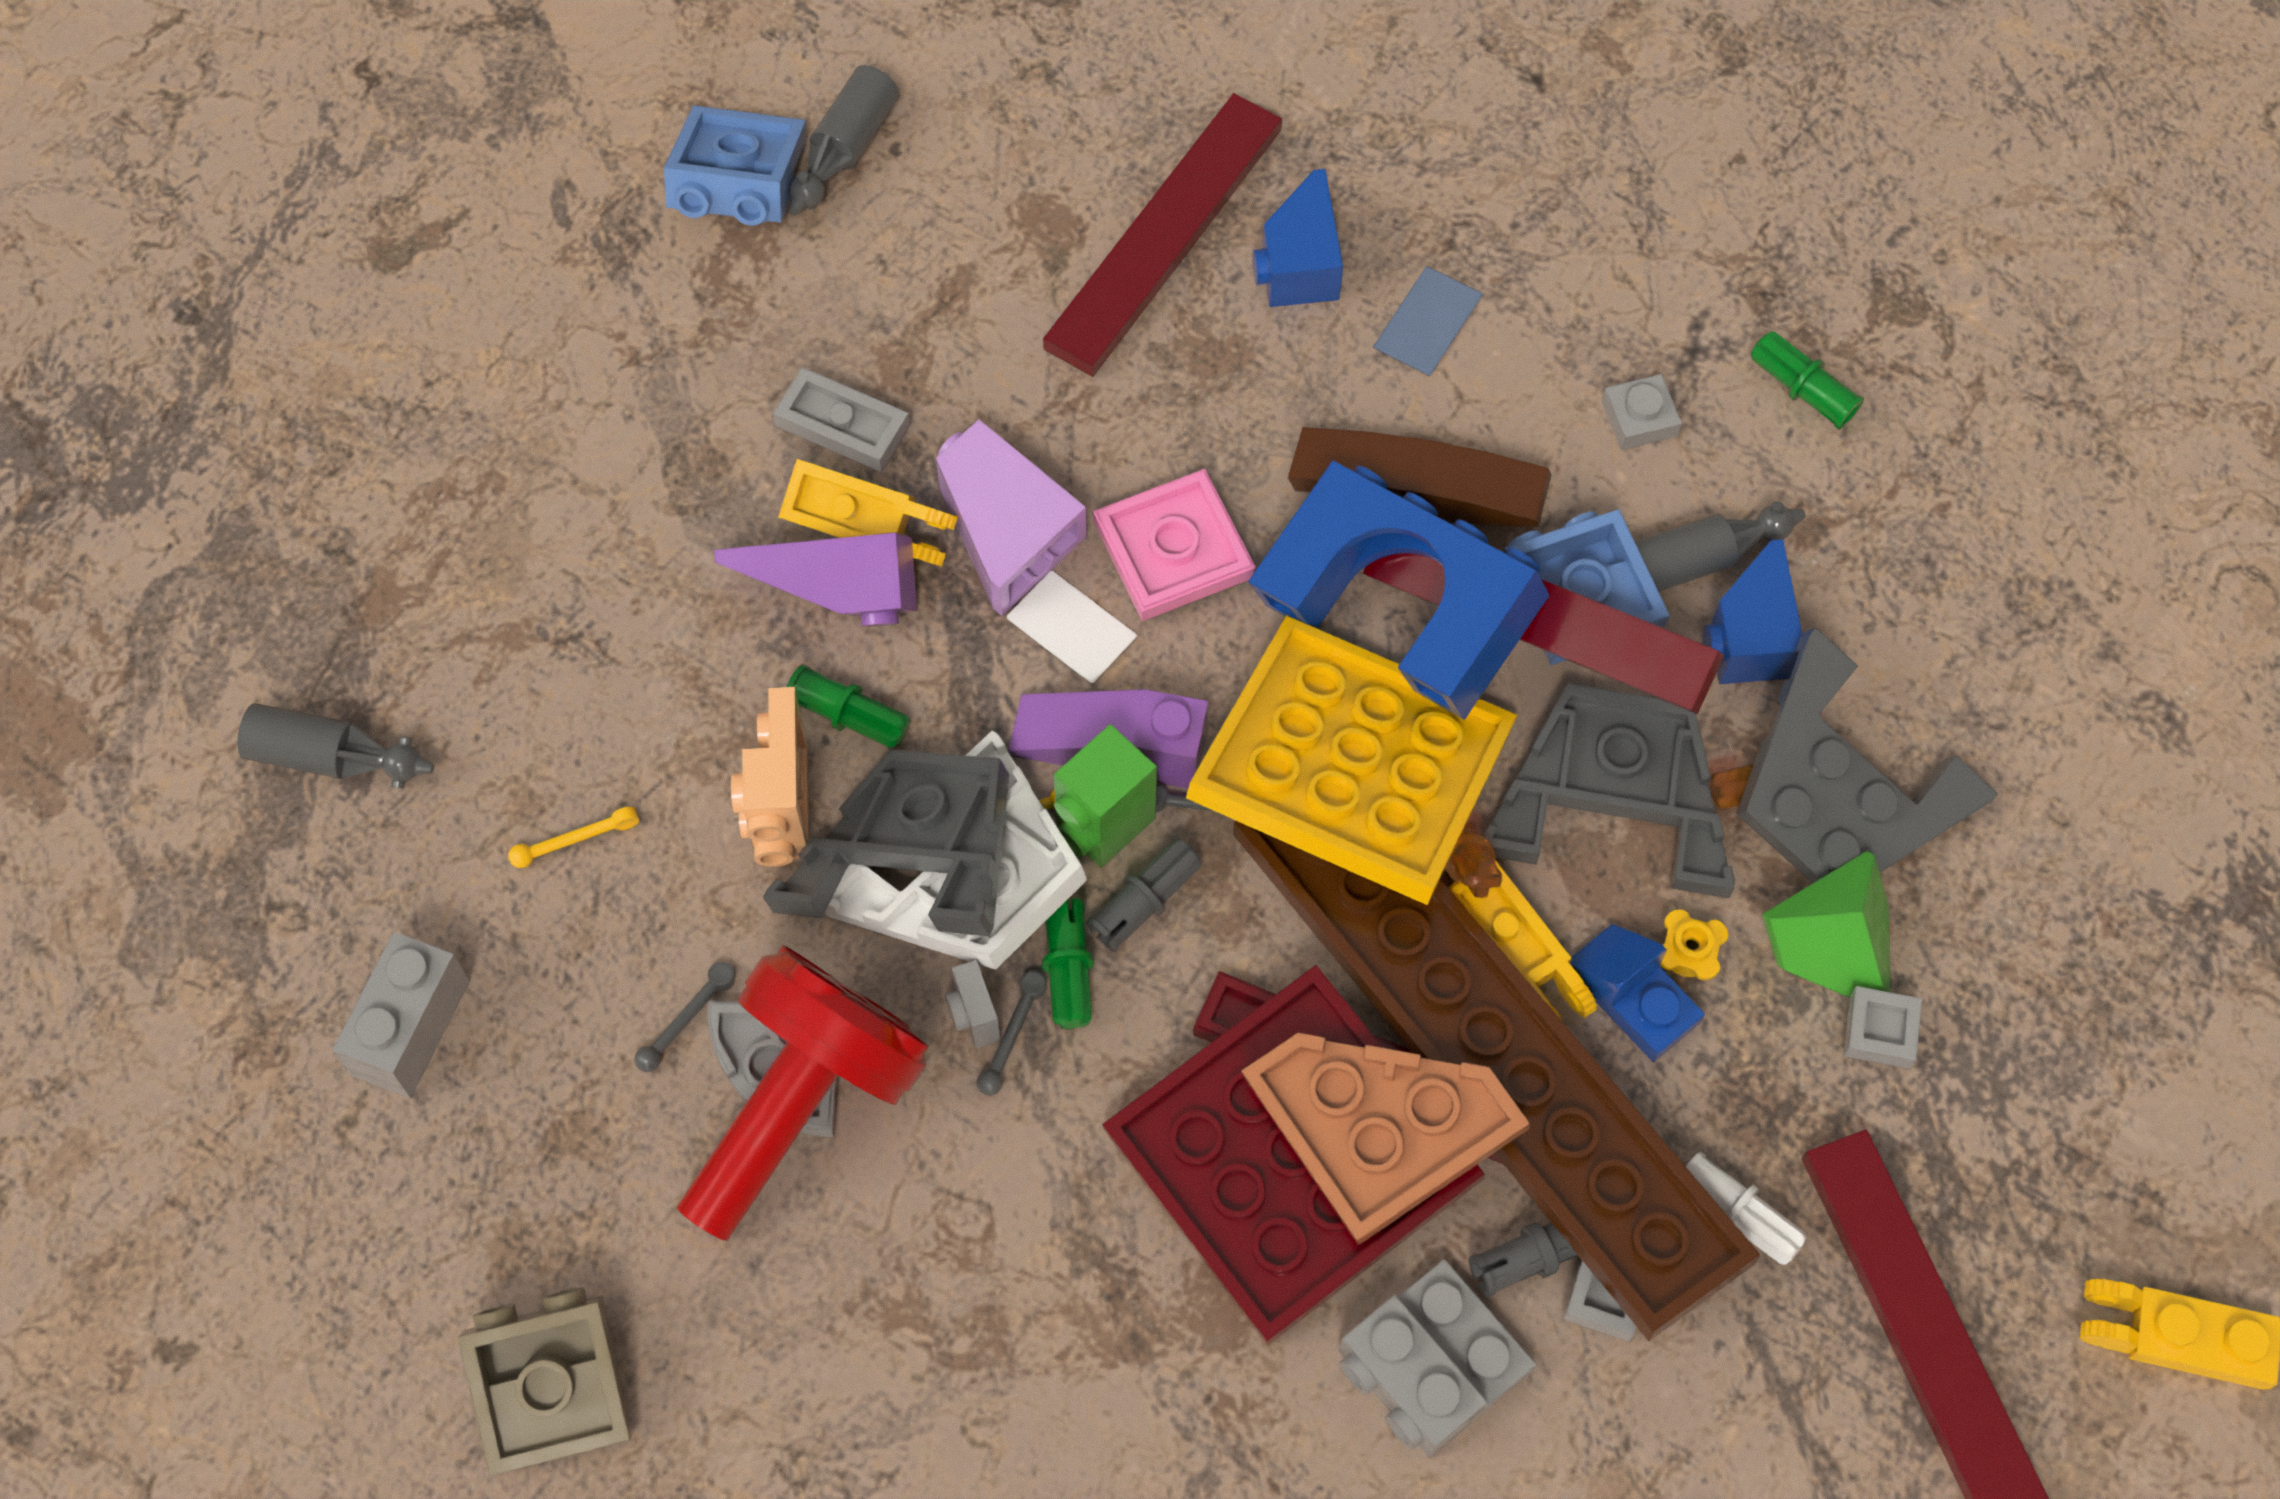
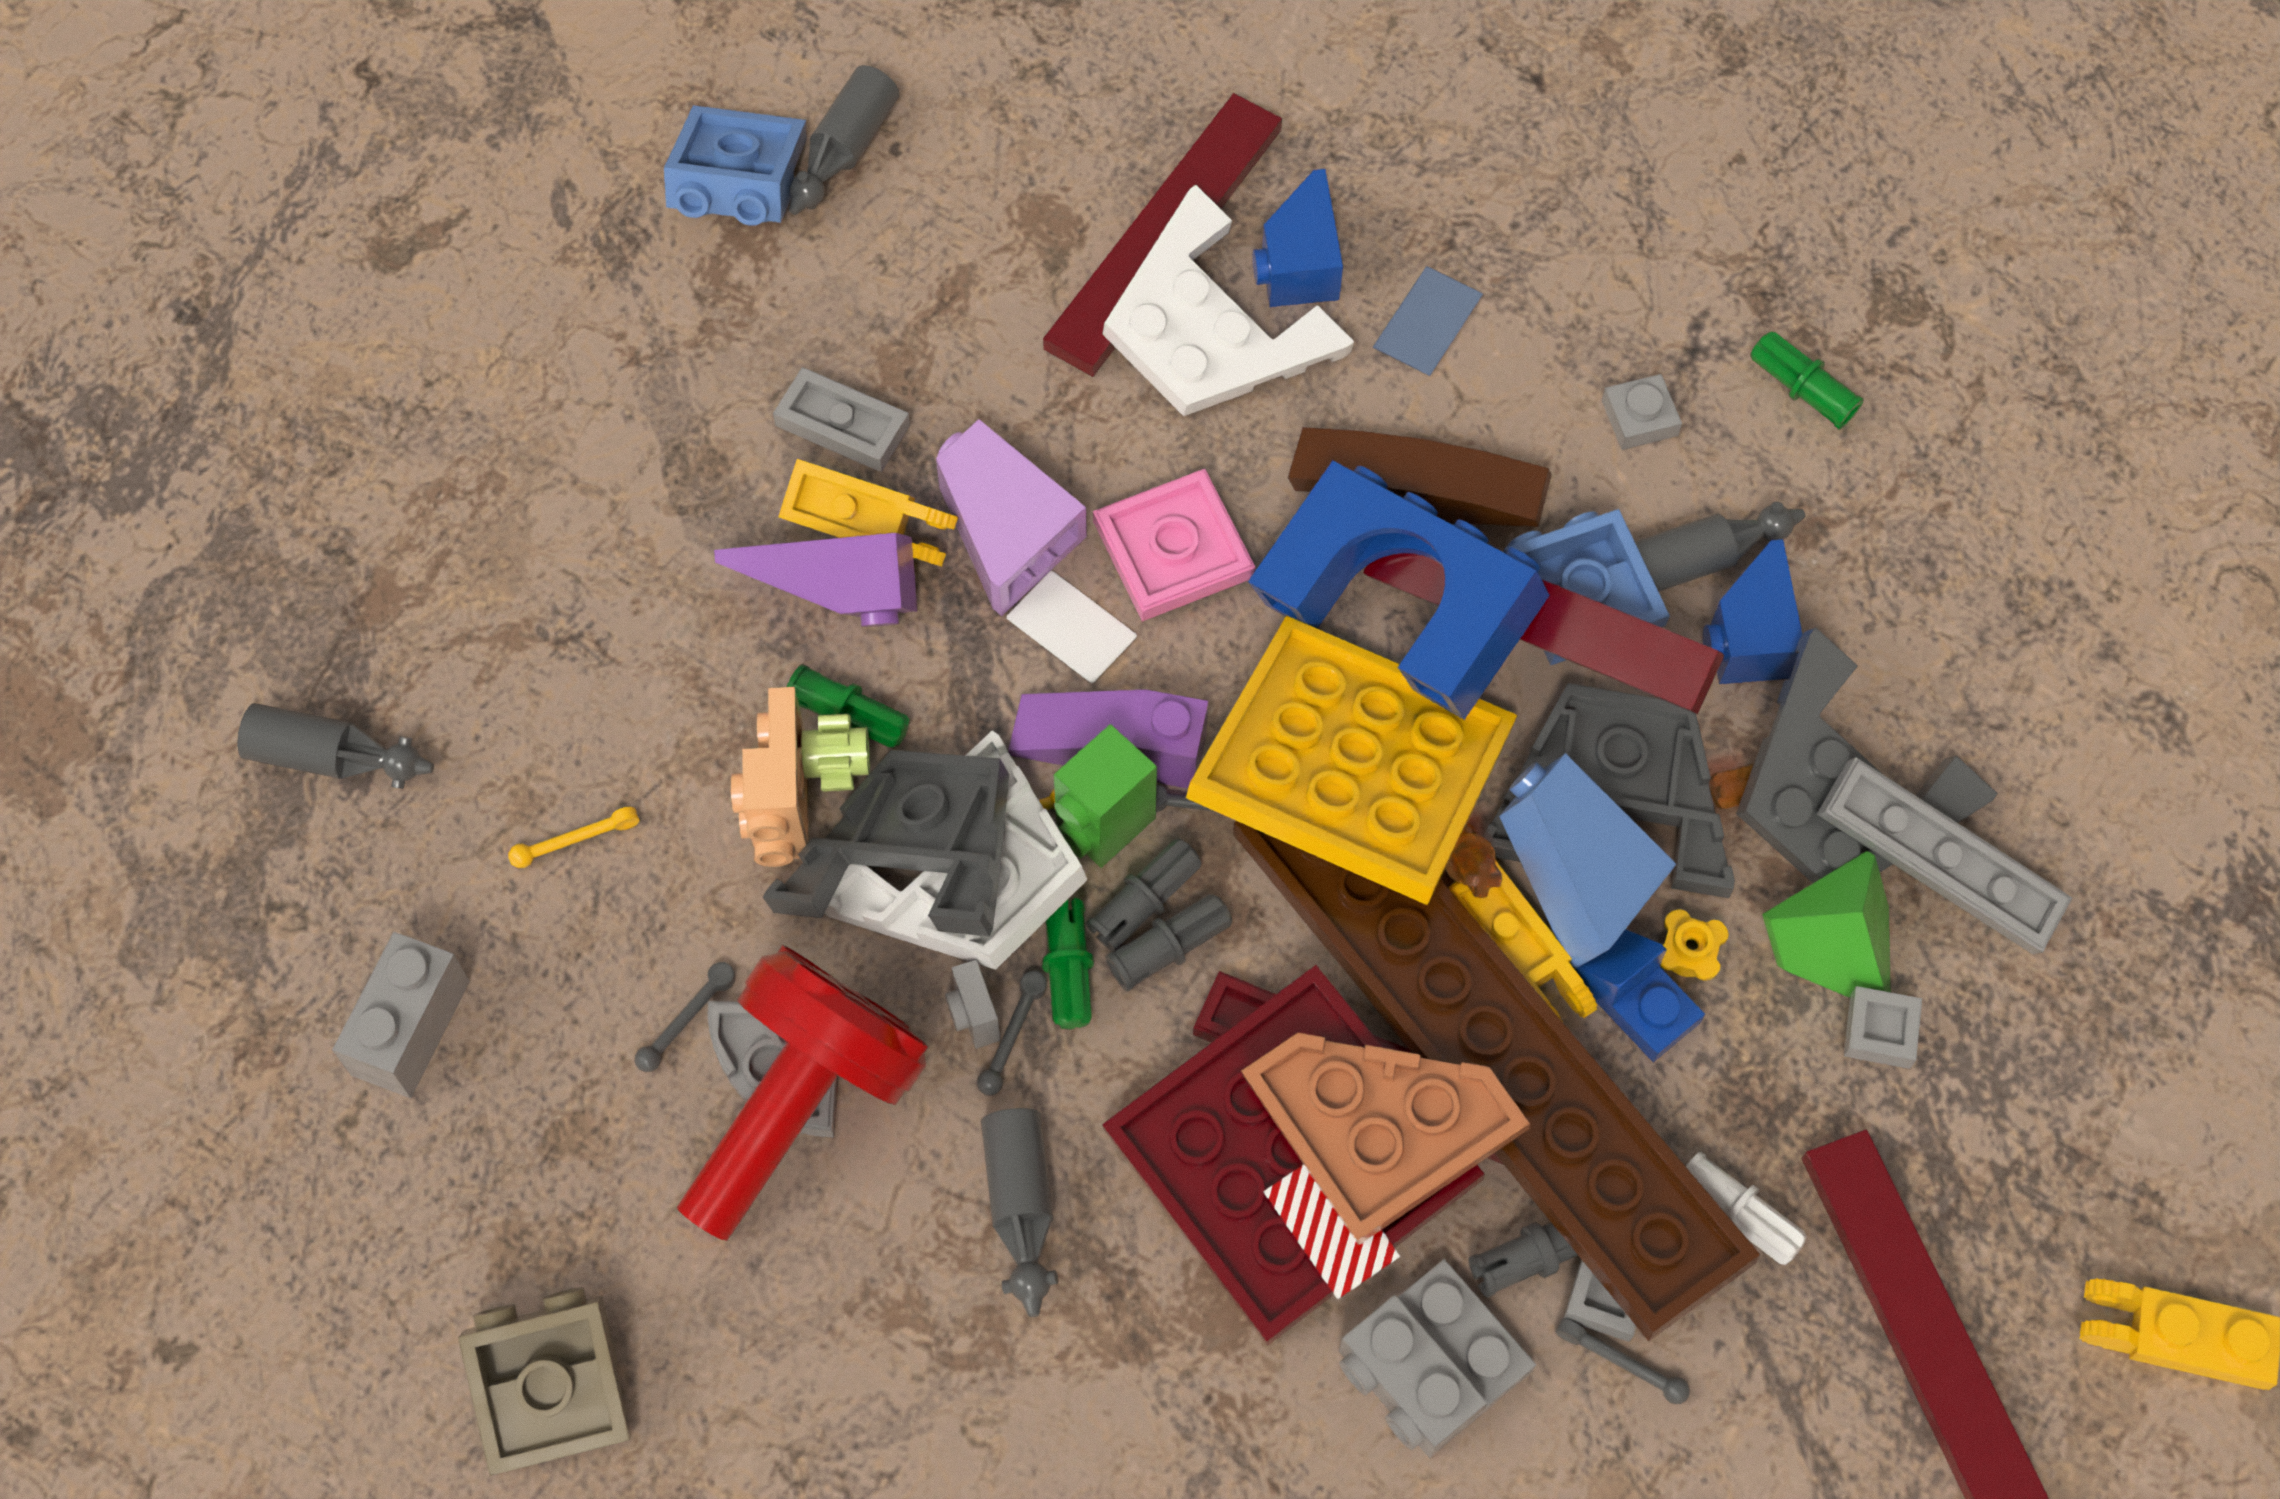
(835, 752): none -> yellowish green gear
(1020, 1198): none -> dark grey wheel
(1168, 941): none -> dark grey axle
(1193, 335): none -> white wing
(1325, 1236): none -> sticker
(1581, 856): none -> medium blue slope
(1674, 1389): none -> dark grey hinge
(1944, 856): none -> light grey tile

